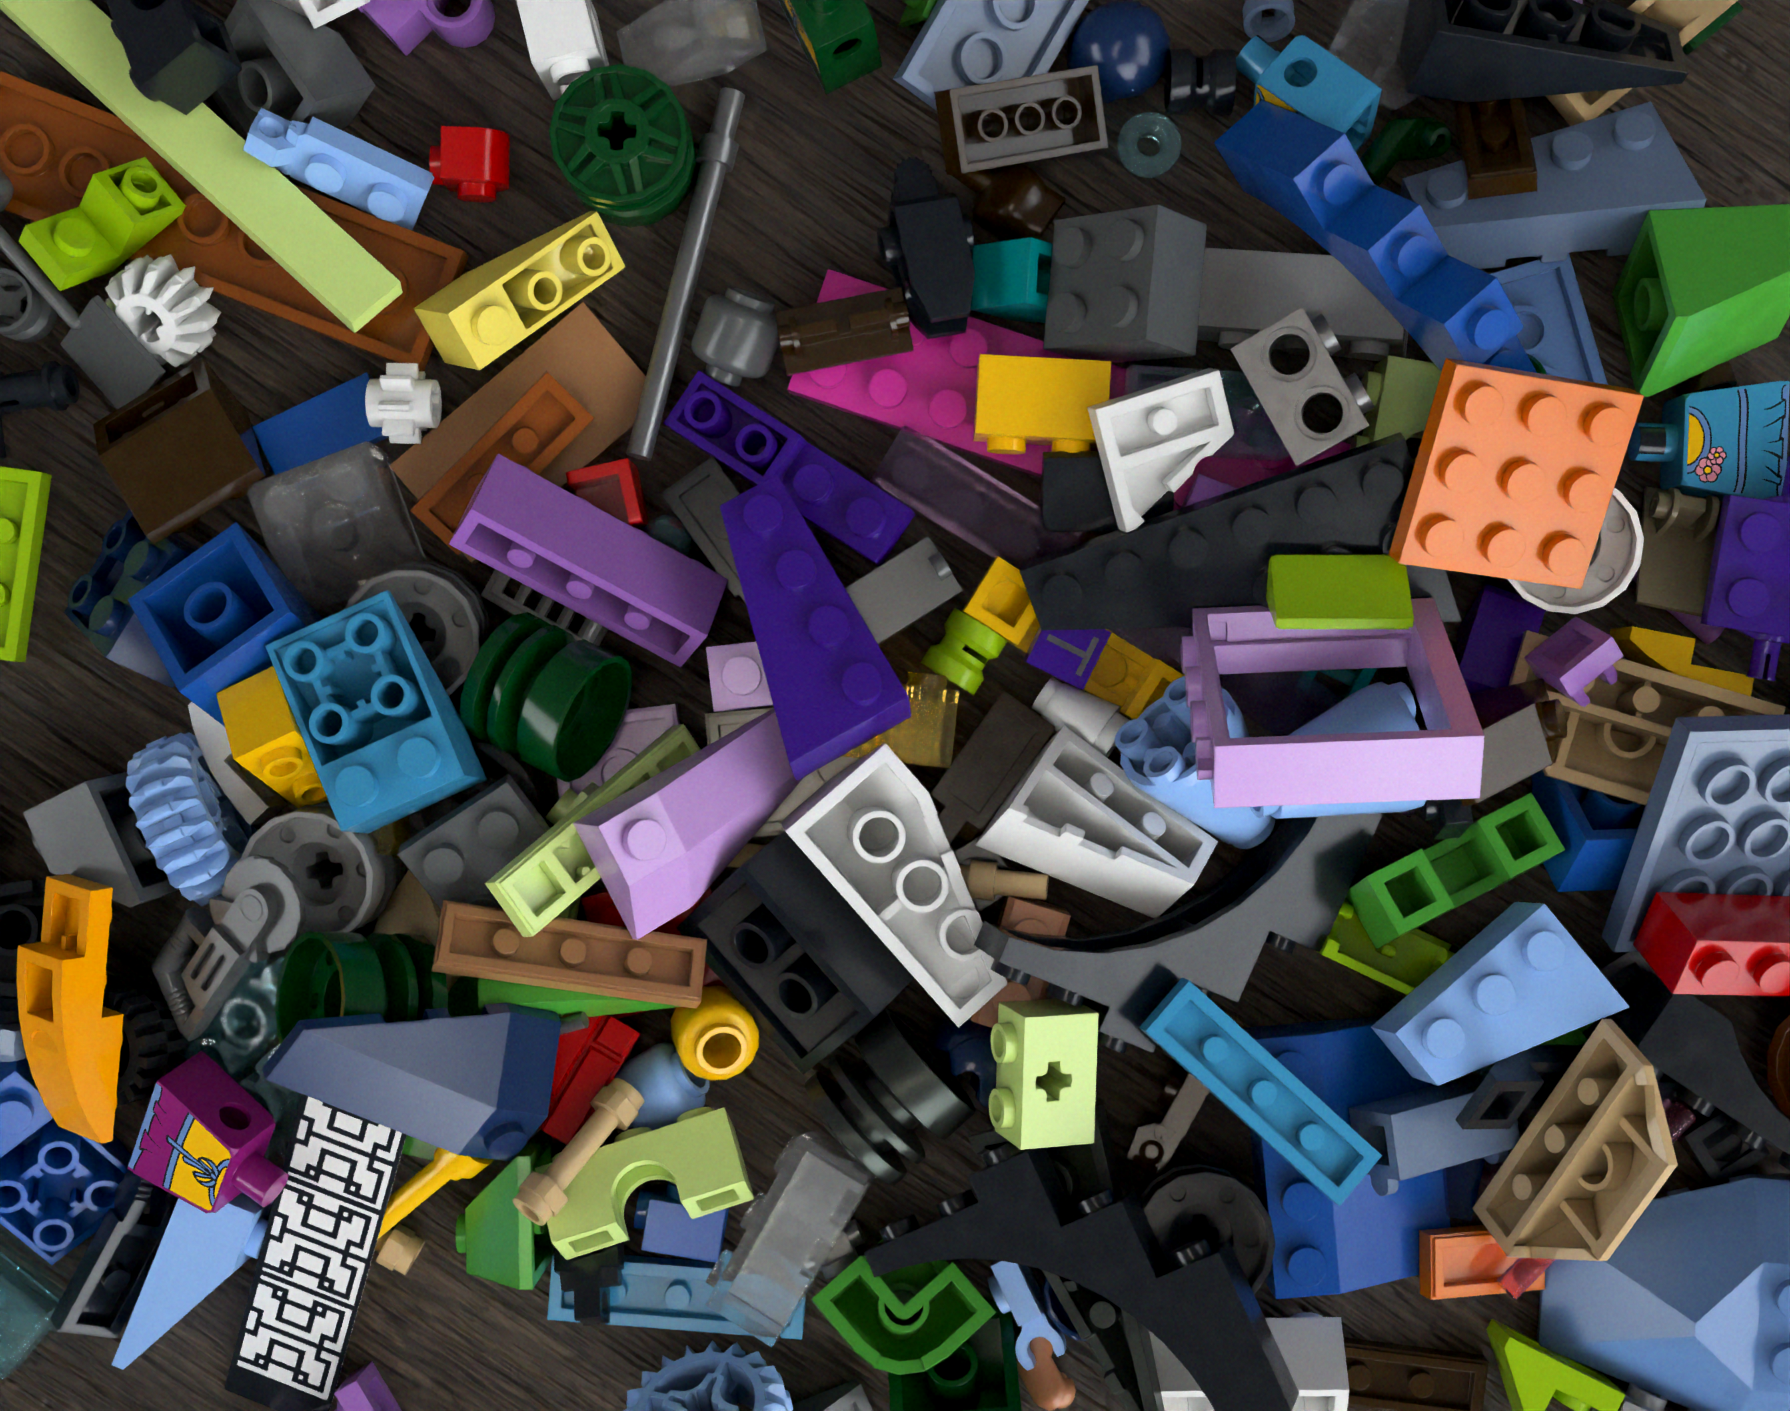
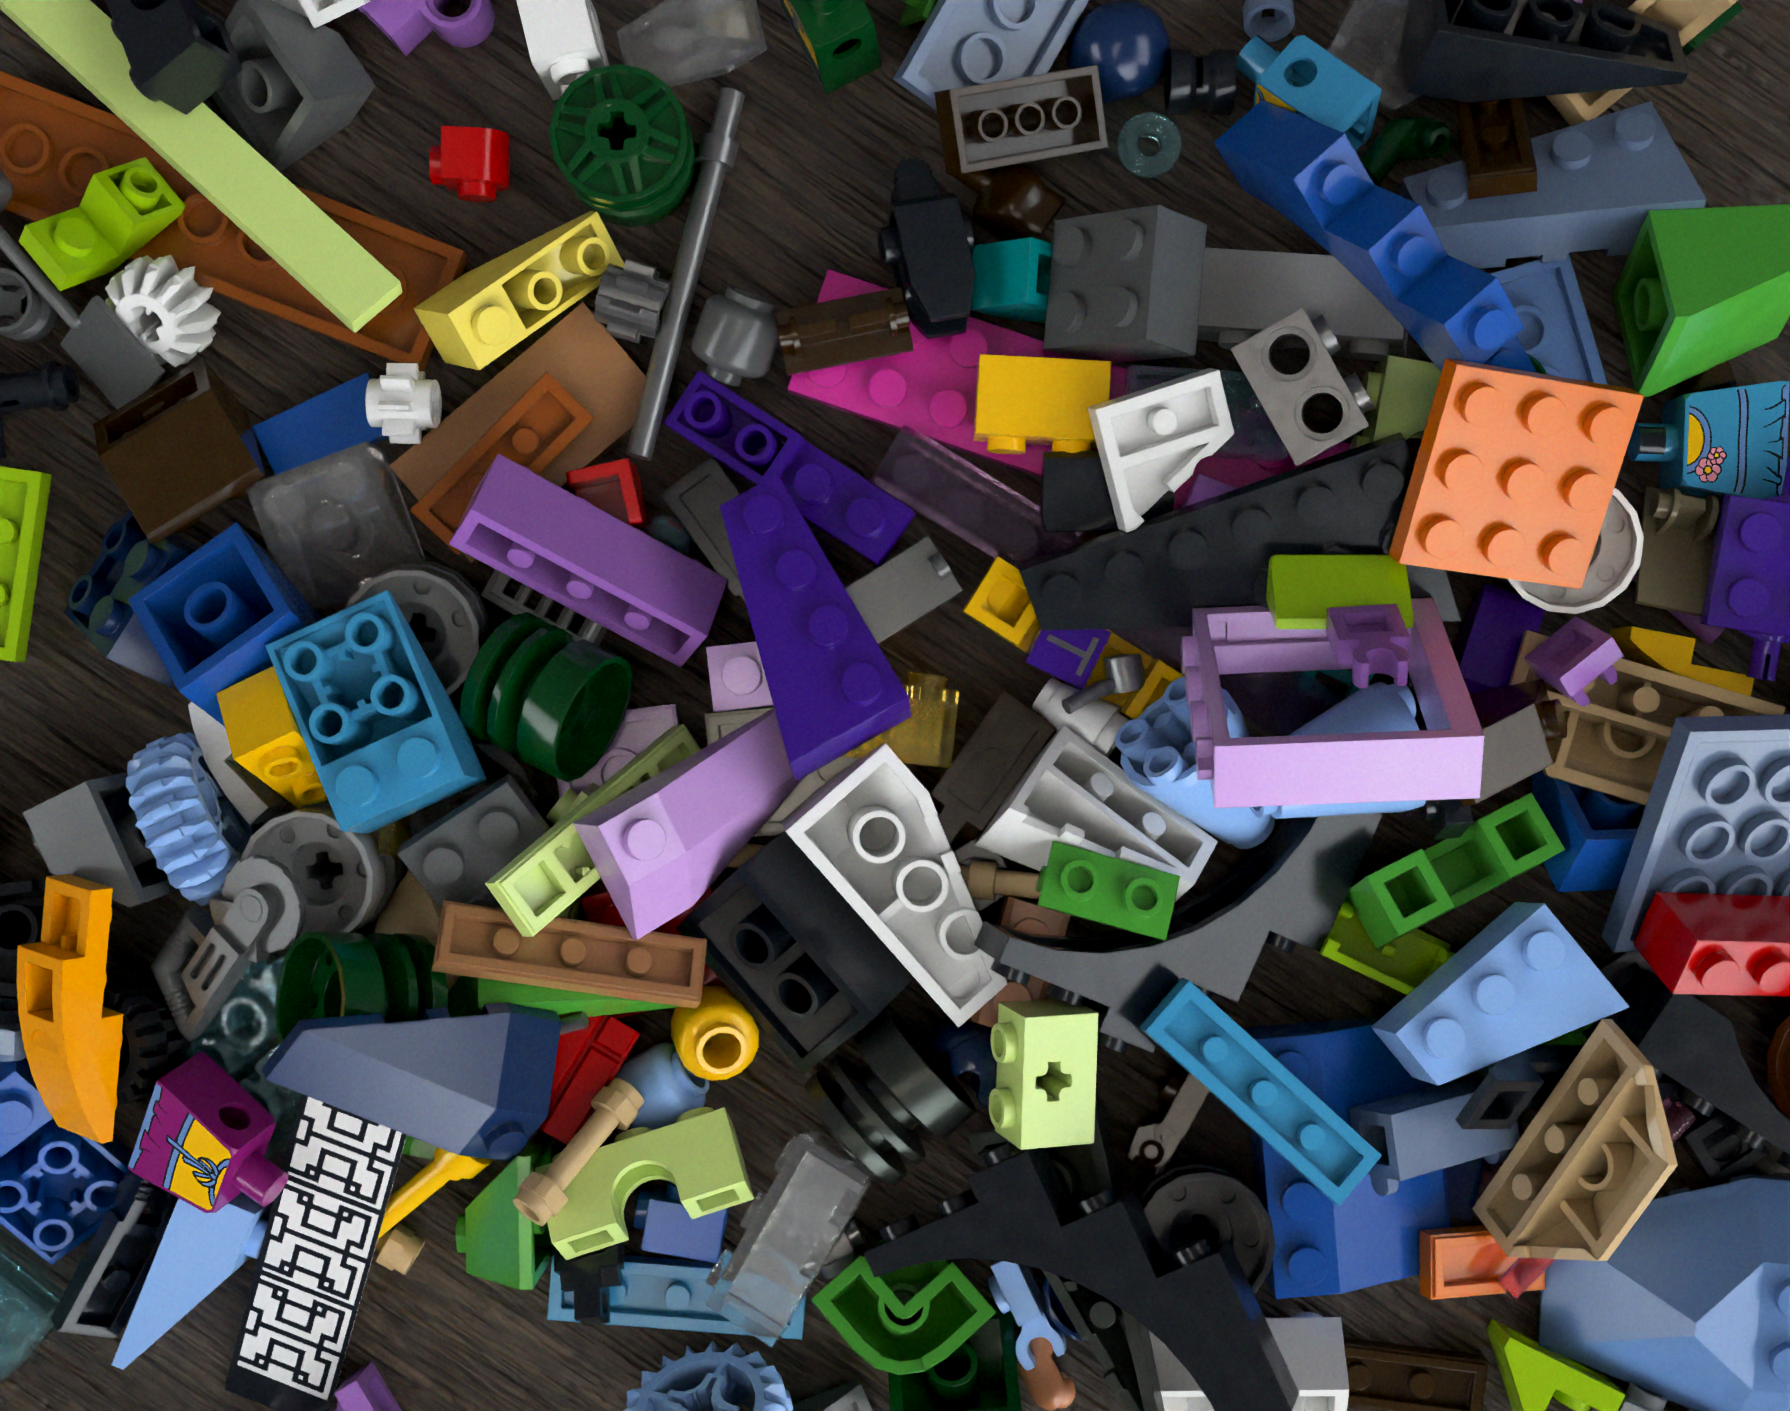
(341, 166): light blue hinge -> none
(631, 300): none -> flat silver gear
(963, 667): lime wheel -> none
(1107, 890): none -> bright green hinge
(1123, 675): none -> flat silver hand
(1370, 640): none -> medium lavender plate

